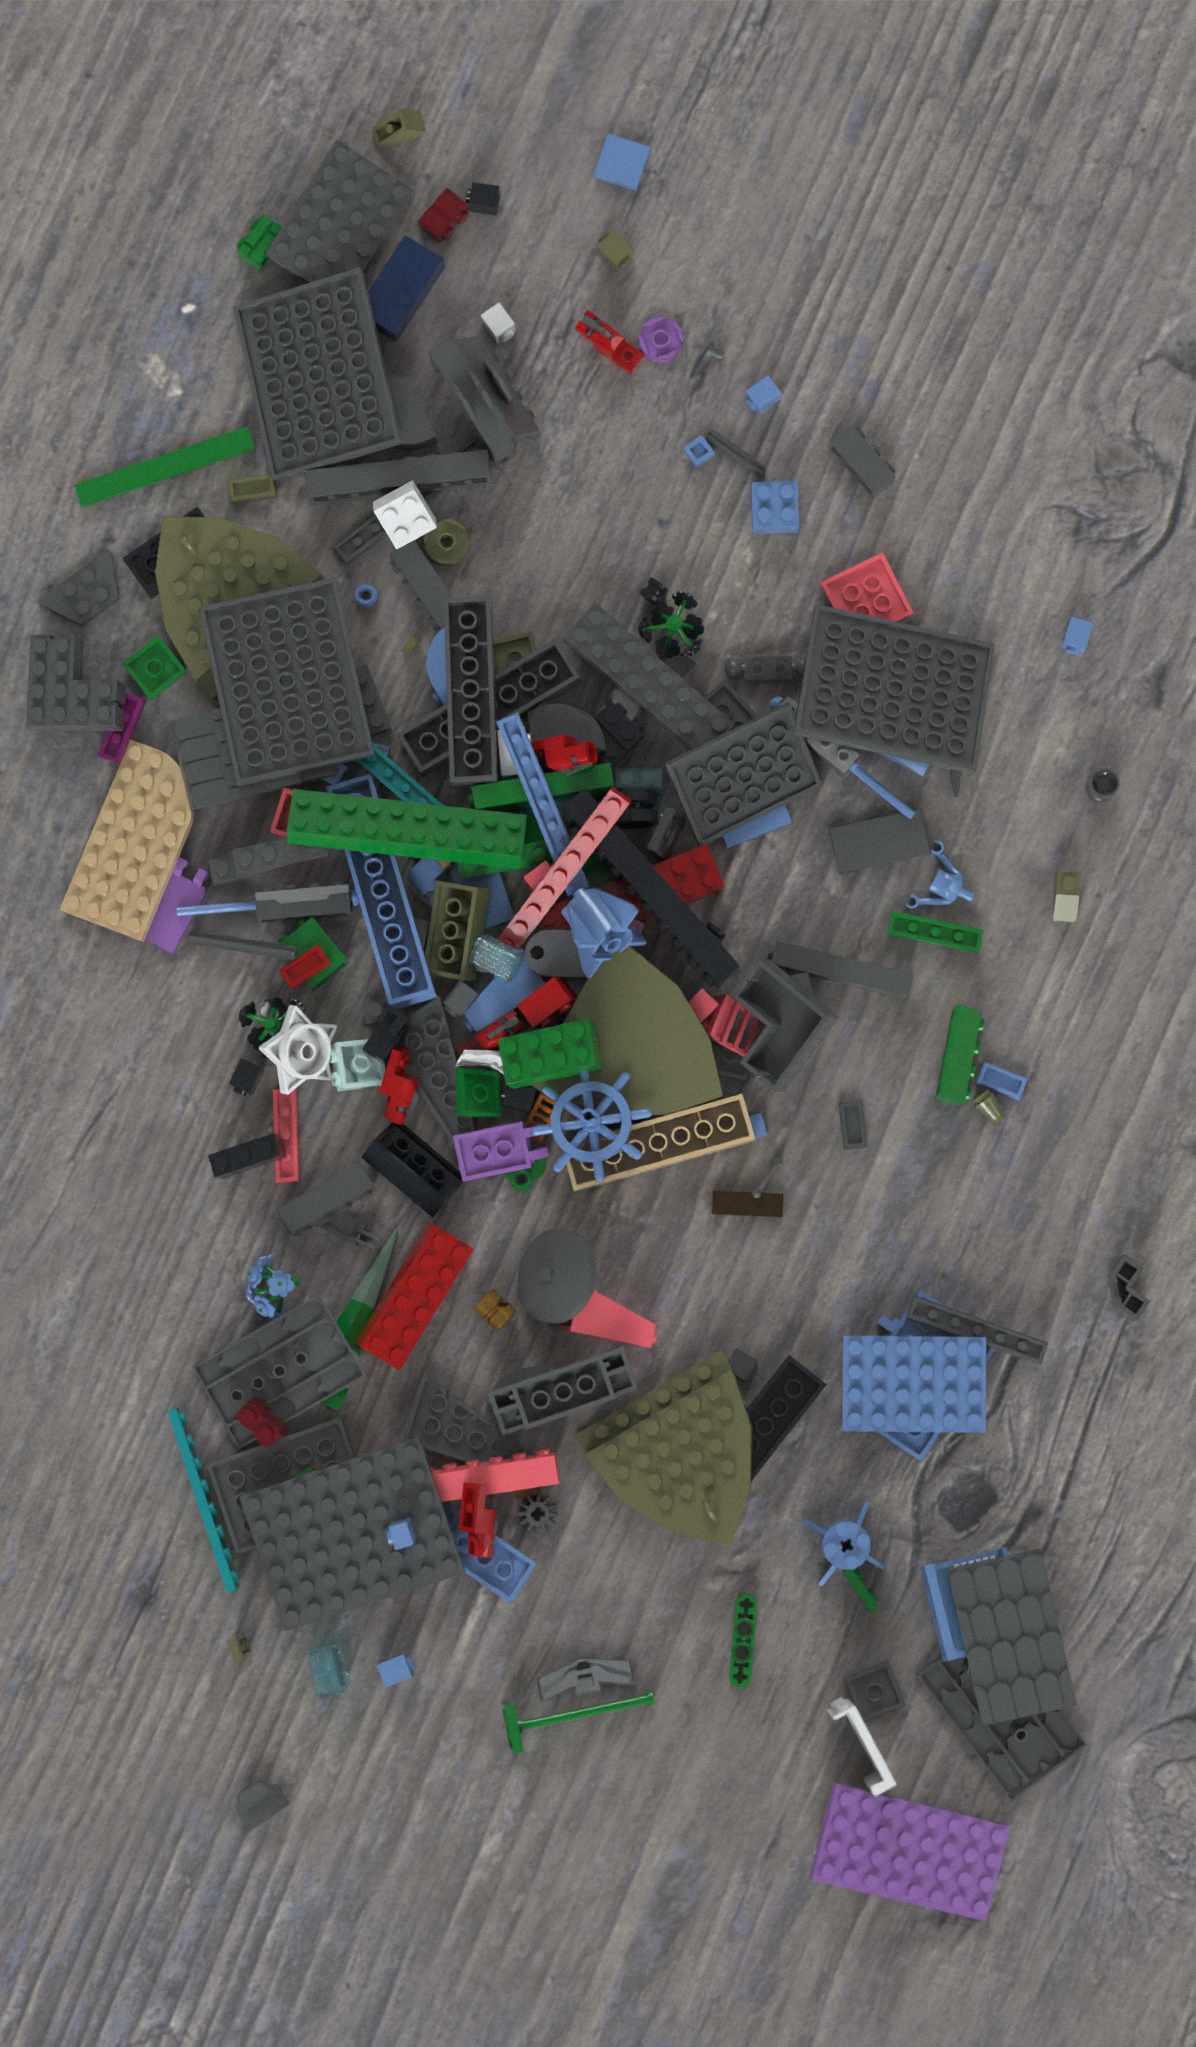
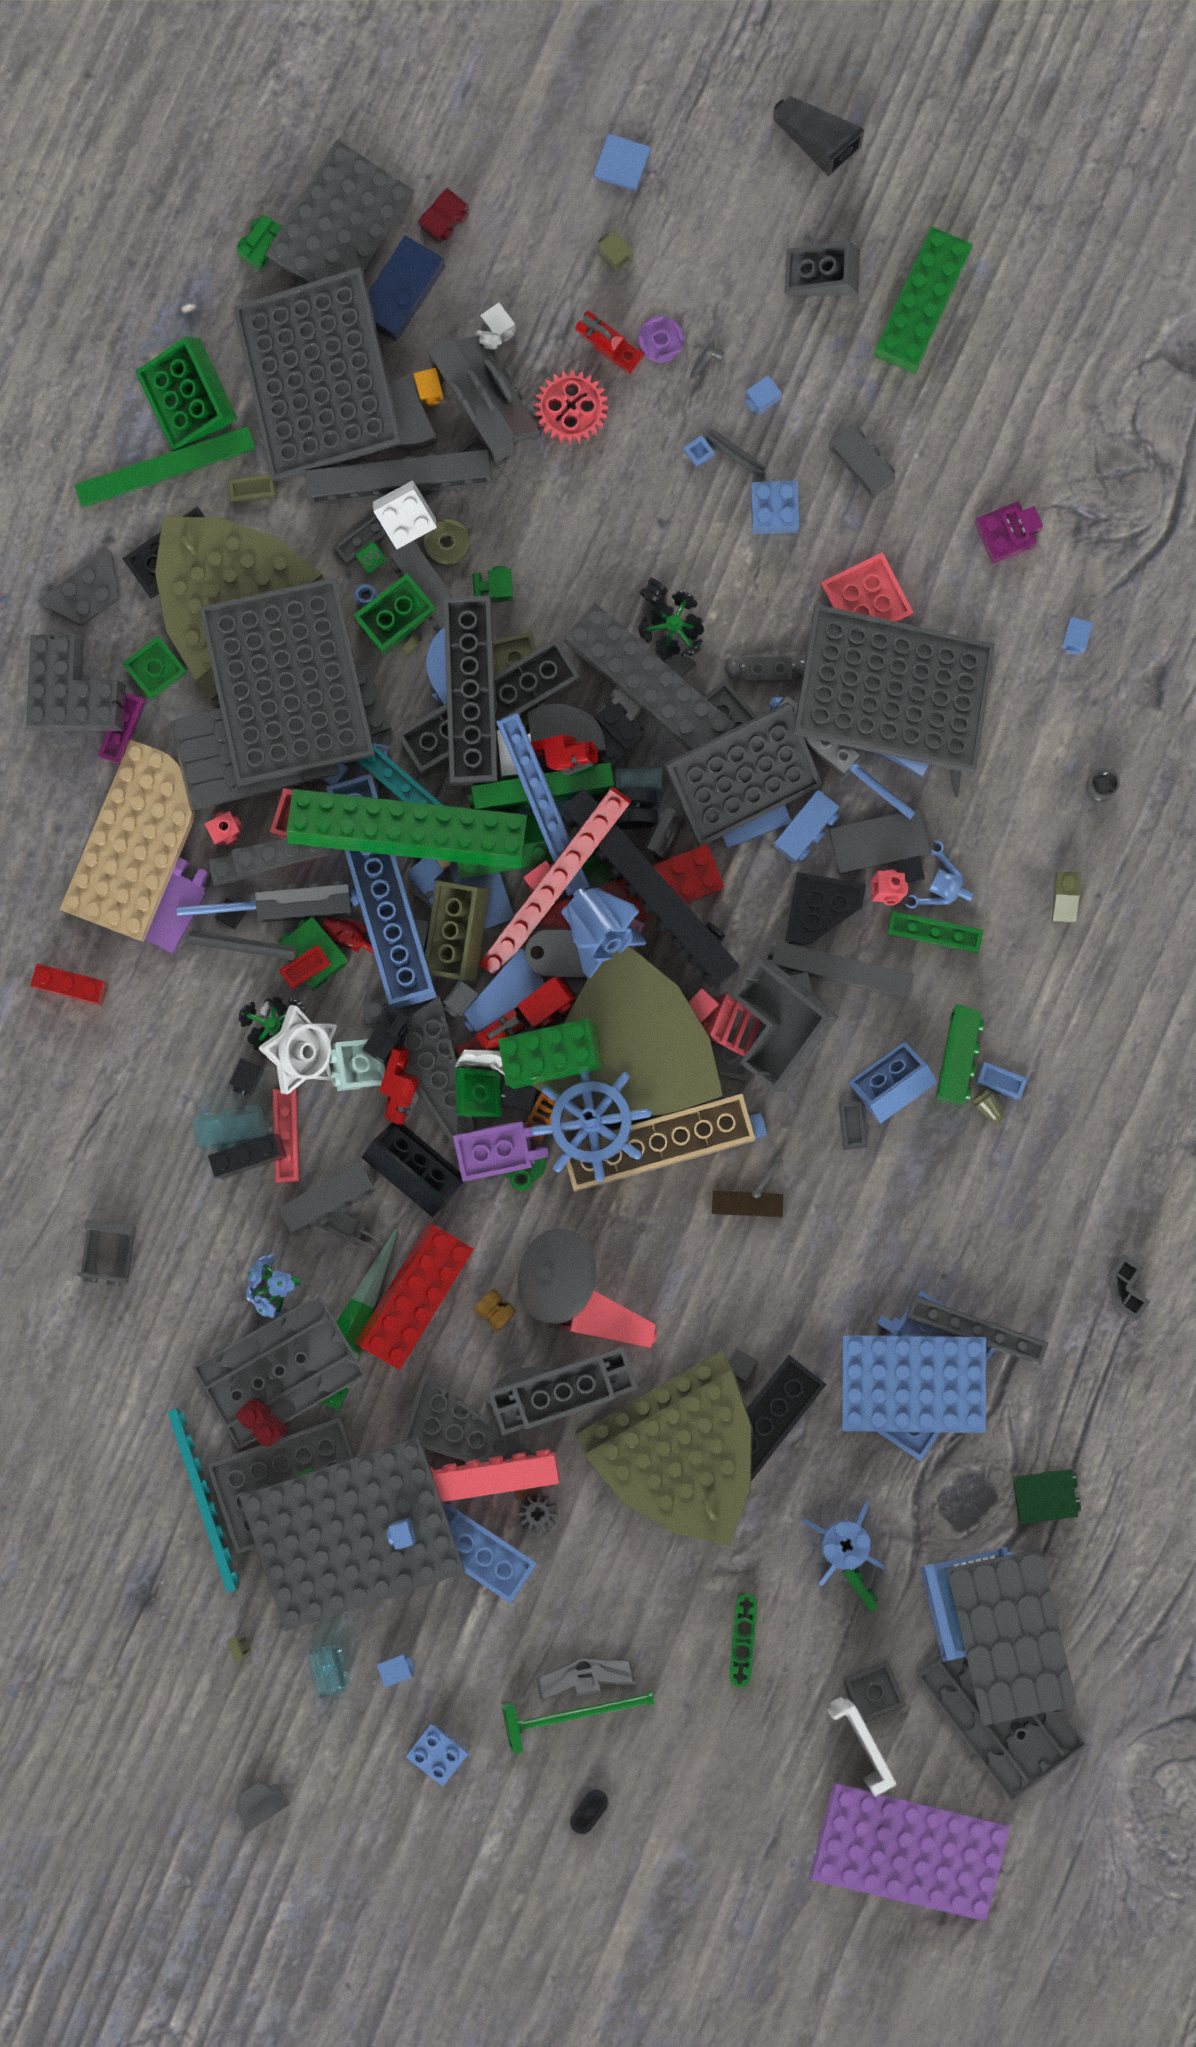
(69, 984): none -> red brick
(88, 1268): none -> dark grey panel
(186, 393): none -> green slope
(219, 822): none -> coral brick
(229, 1126): none -> clear light blue brick
(230, 919): none -> black tile
(347, 933): none -> red animal
(370, 557): none -> green tile
(394, 614): none -> green slope
(399, 128): olive slope -> none
(428, 387): none -> light orange brick
(437, 1754): none -> medium blue hinge
(477, 1520): red plate -> none
(483, 198): black brick -> none
(489, 339): none -> white plate
(496, 958): clear light blue brick -> none
(498, 584): none -> green brick
(557, 393): none -> coral gear
(589, 1811): none -> black plate
(807, 827): none -> medium blue brick
(819, 133): none -> black slope
(821, 905): none -> black plate
(823, 269): none -> dark grey slope
(888, 887): none -> coral brick
(893, 1082): none -> medium blue slope
(912, 868): none -> black tile
(923, 300): none -> green brick
(1008, 531): none -> magenta piece
(1046, 1496): none -> dark green brick

